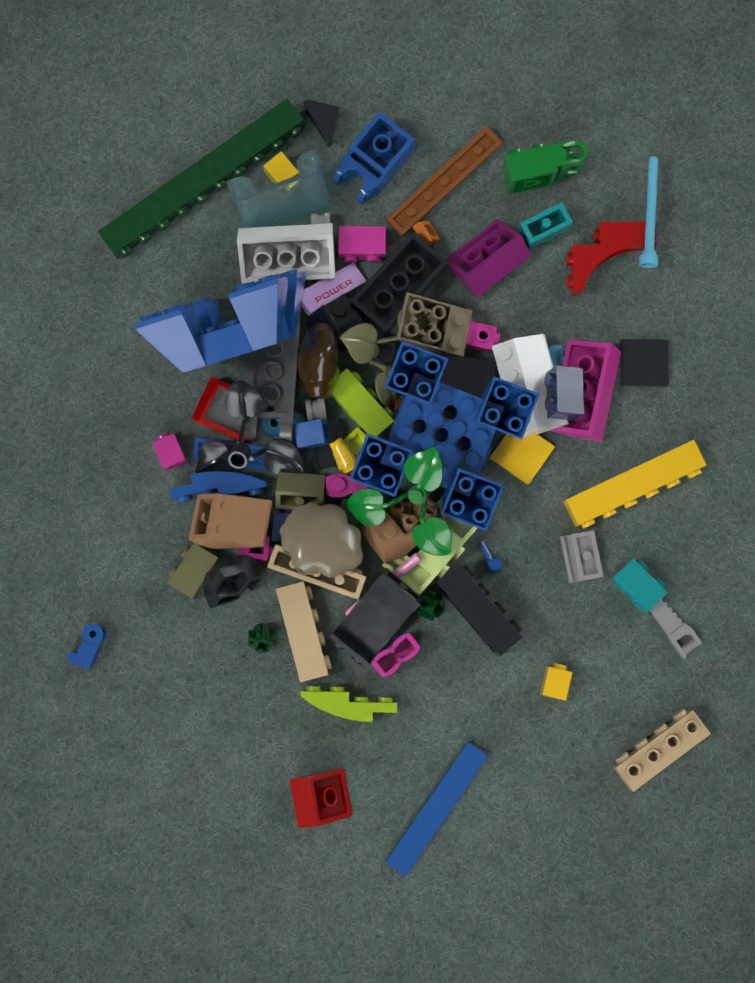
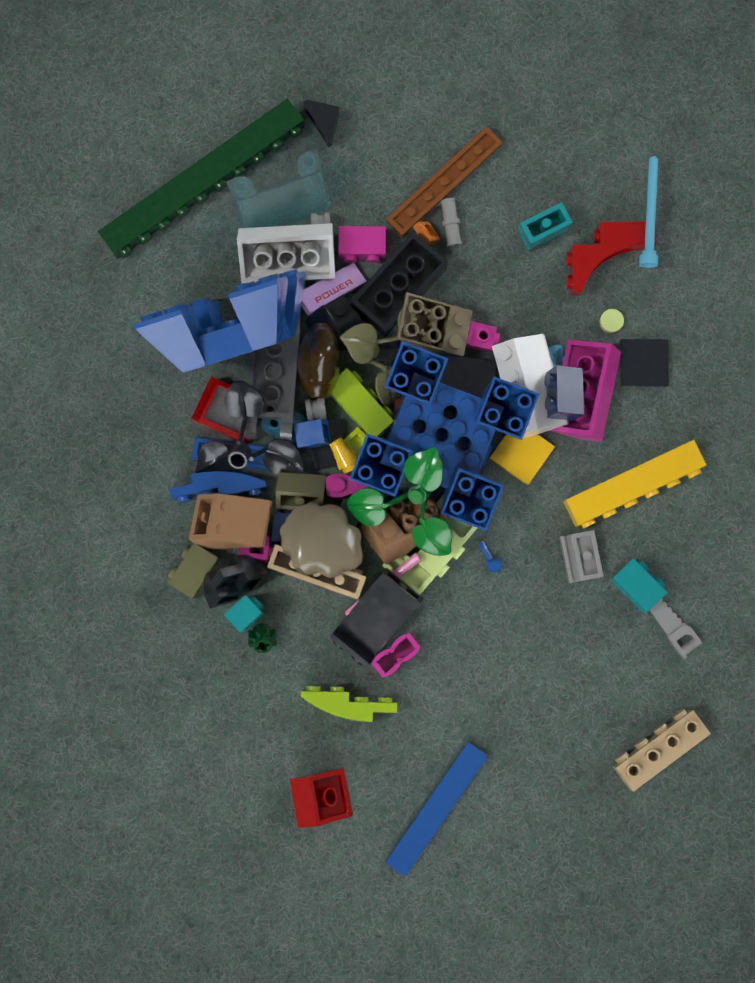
(92, 641): blue leg -> none
(169, 451): dark pink brick -> none
(245, 613): none -> teal brick
(279, 168): yellow brick -> none
(302, 631): tan brick -> none
(371, 163): blue brick -> none
(431, 605): dark green gear -> none
(451, 222): none -> light grey pin
(478, 610): black brick -> none
(488, 257): magenta slope -> none
(541, 165): green brick -> none
(556, 681): yellow brick -> none
(611, 321): none -> yellowish green tile

